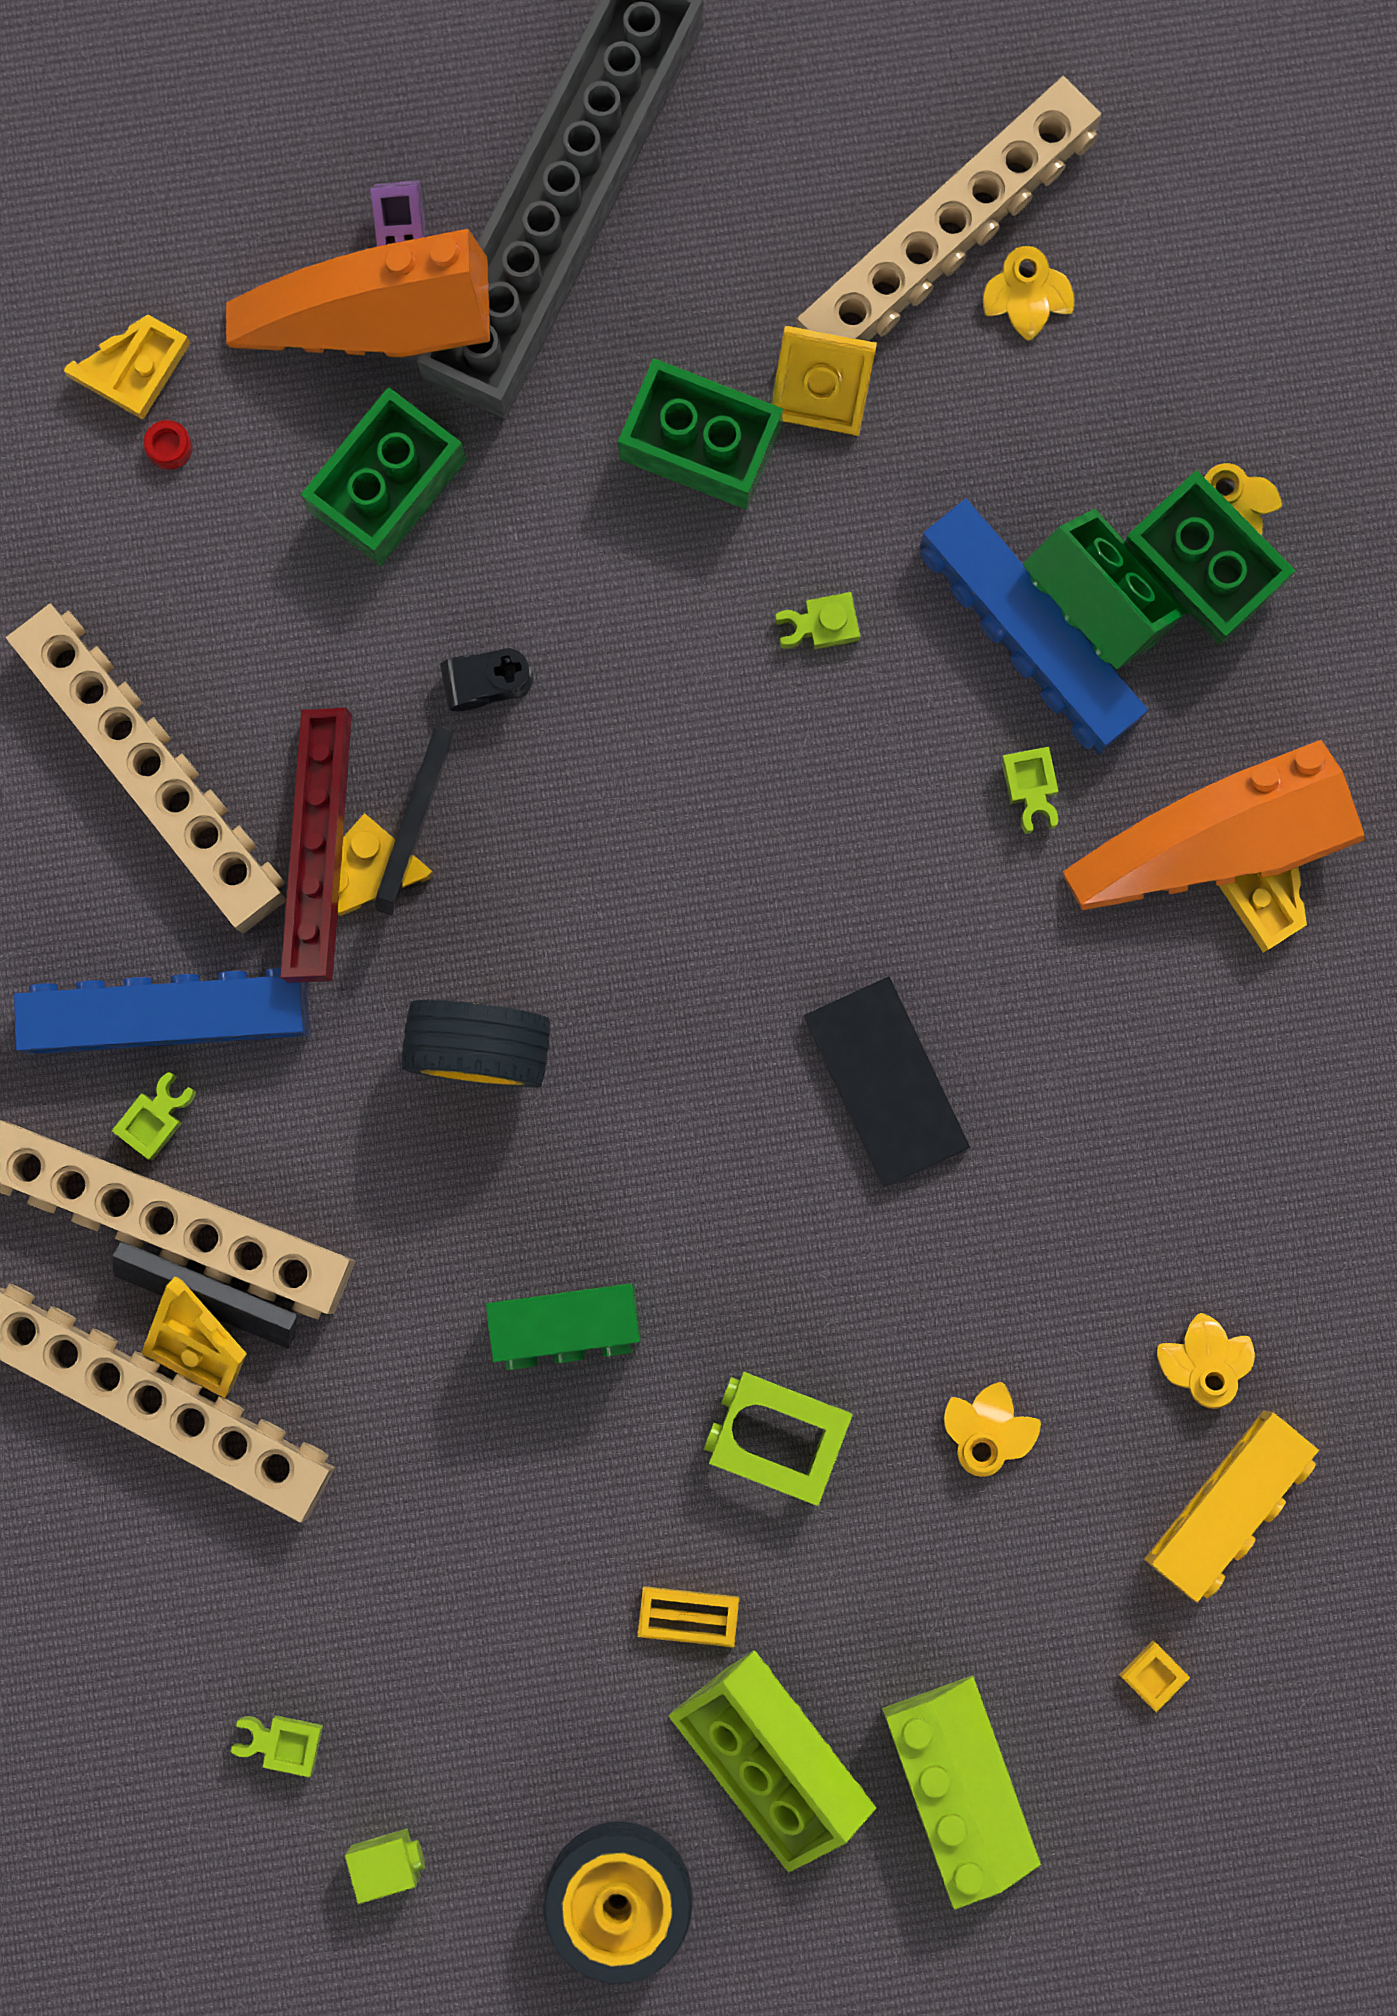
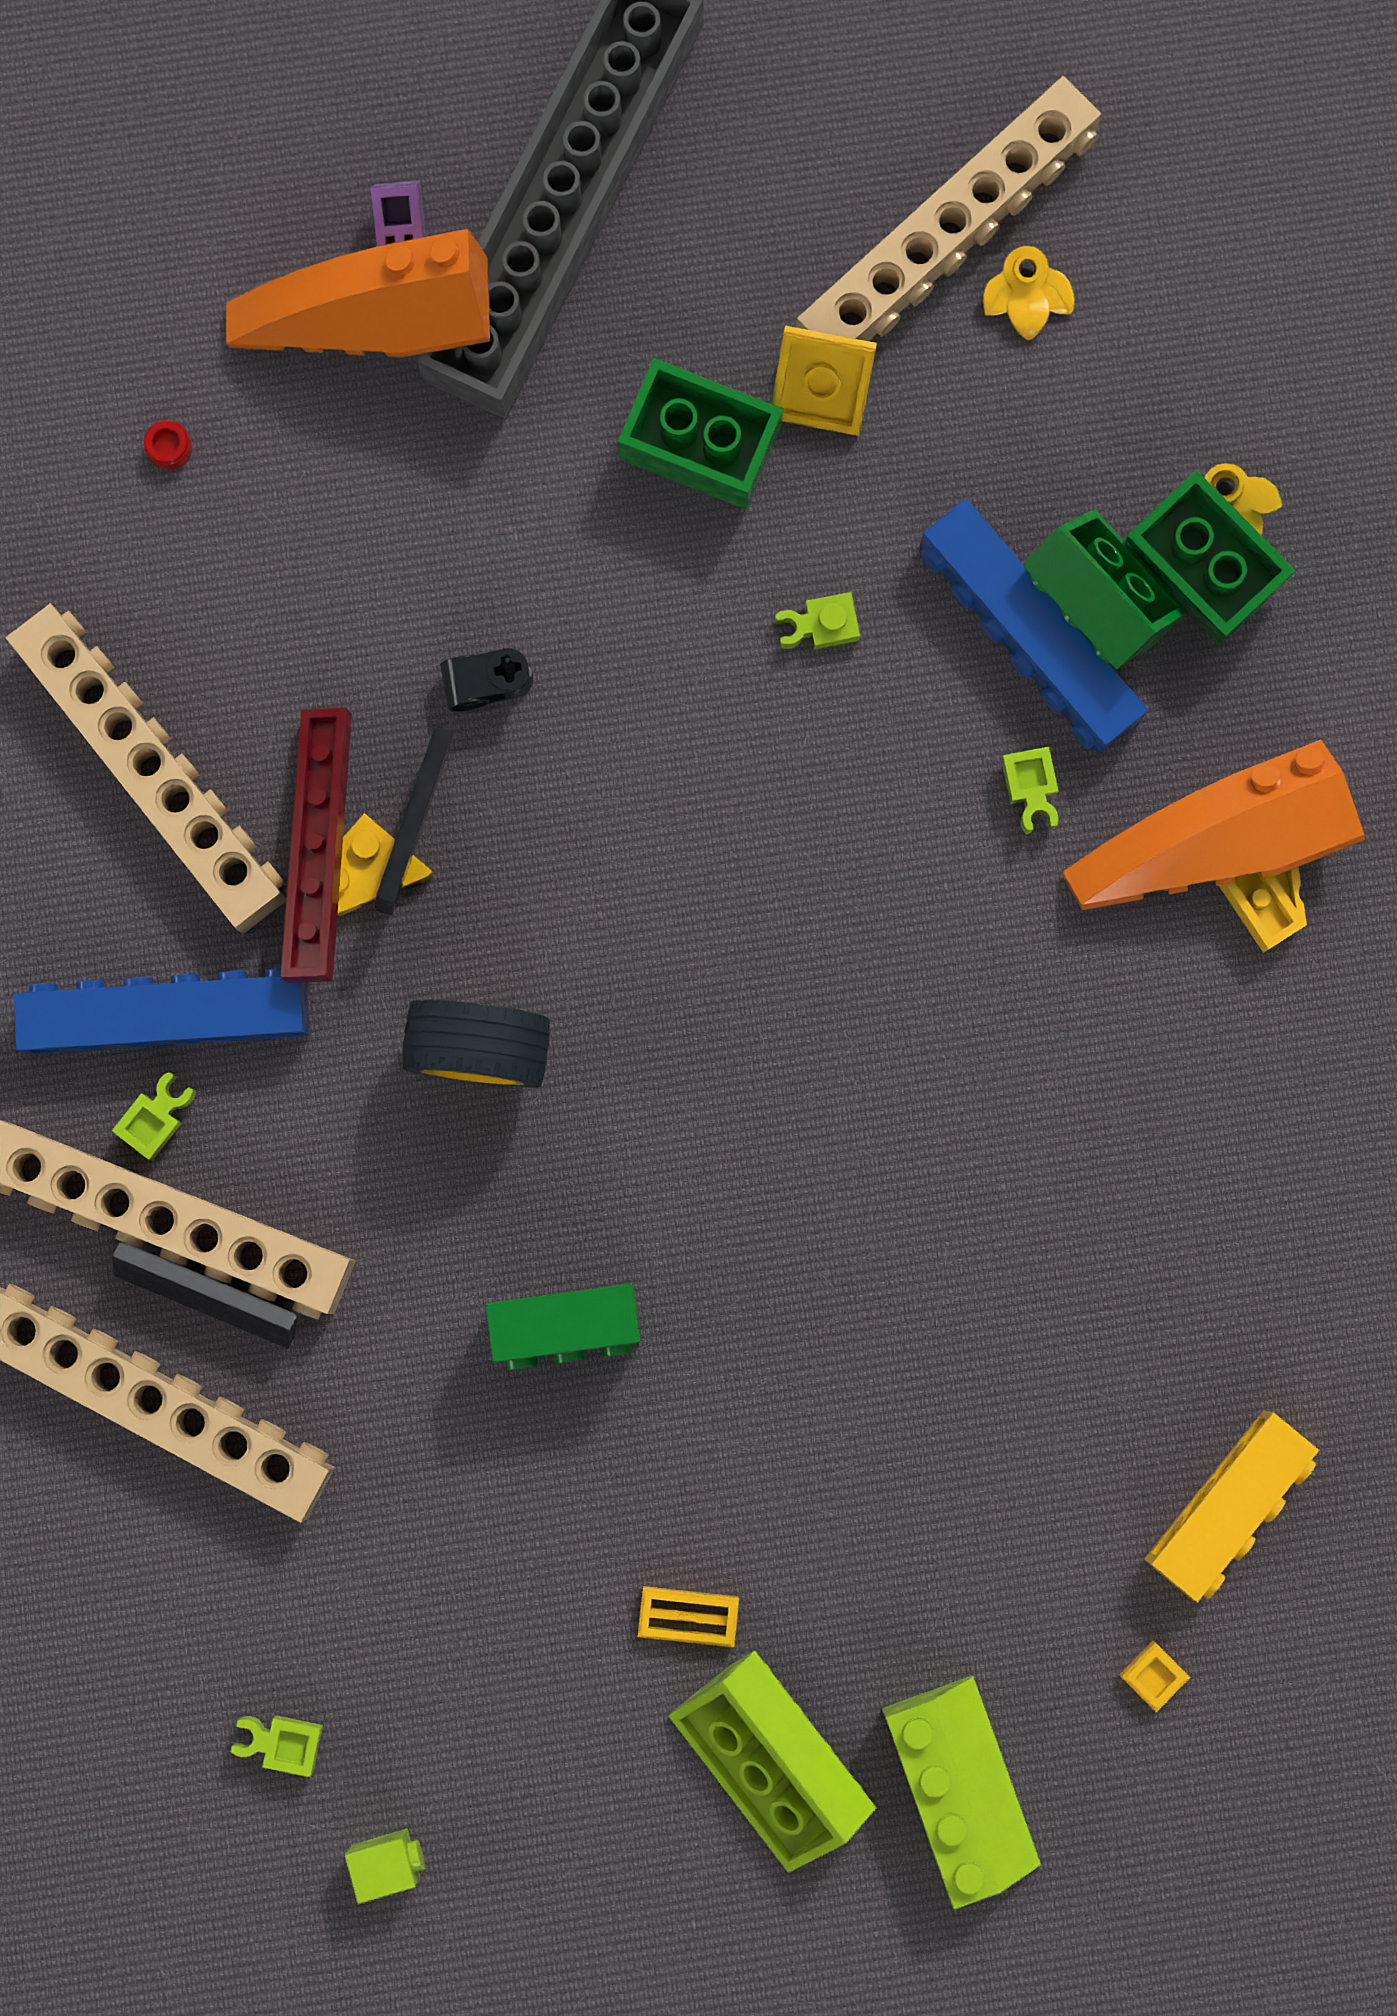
(132, 365): yellow wing -> none
(193, 1341): yellow wing -> none
(384, 476): green brick -> none
(608, 1939): wheel -> none
(757, 1391): lime panel -> none
(886, 1081): black tile -> none
(989, 1422): yellow plate -> none
(1204, 1355): yellow plate -> none

